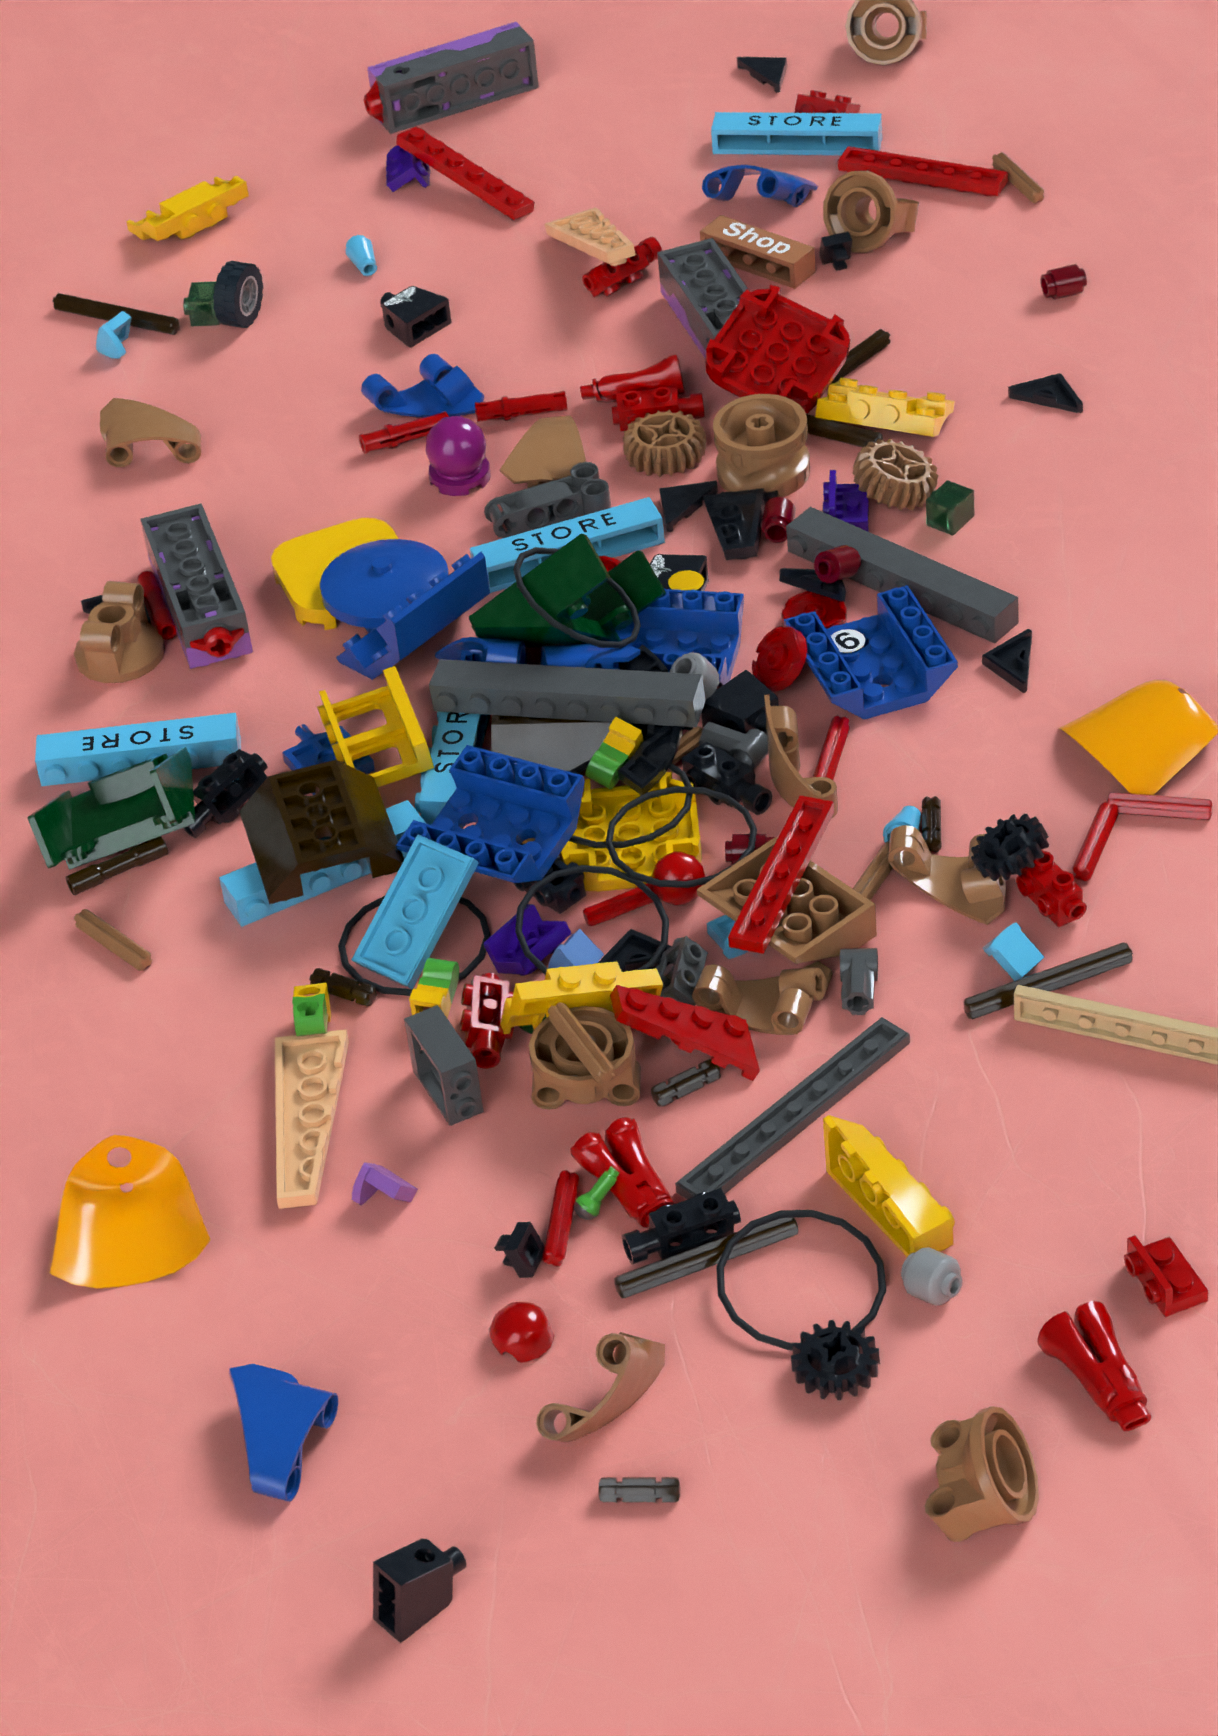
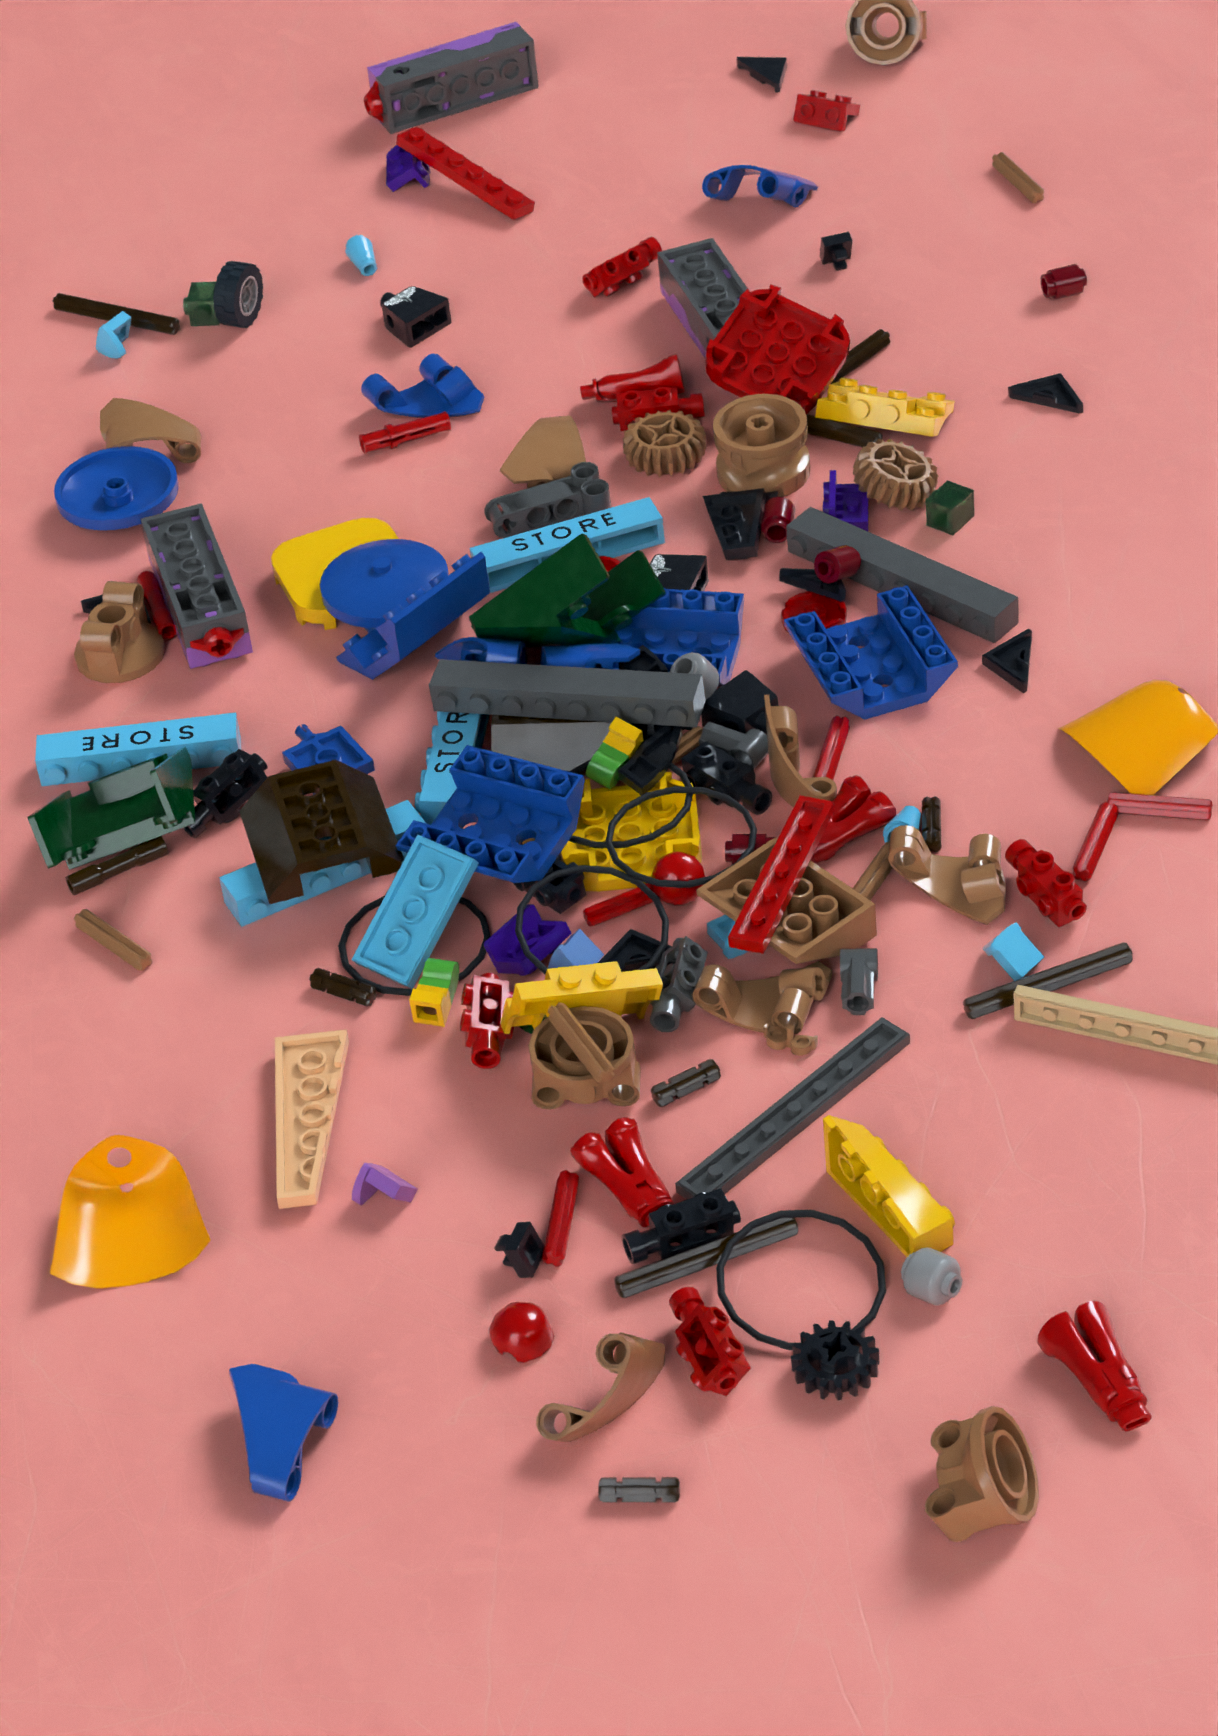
(116, 488): none -> blue dish
(191, 210): yellow bracket -> none
(311, 1011): bright green leg -> none
(400, 731): yellow window -> none
(413, 1586): black torso -> none
(444, 1065): dark grey window -> none
(457, 456): magenta tile -> none
(520, 406): red pin -> none
(588, 1204): bright green piece -> none
(593, 235): light nougat wing -> none
(602, 644): black piece -> none
(684, 500): black tile -> none
(686, 580): yellow sticker -> none
(689, 1027): red wing -> none
(707, 1343): none -> red brick
(762, 251): nougat brick -> none
(780, 657): red tile -> none
(780, 1039): none -> medium nougat piece
(794, 133): medium azure brick -> none
(848, 210): medium nougat piece -> none
(848, 640): white sticker -> none
(853, 816): none -> red piece
(924, 171): red plate -> none
(1010, 847): black gear -> none
(1165, 1275): red bracket -> none

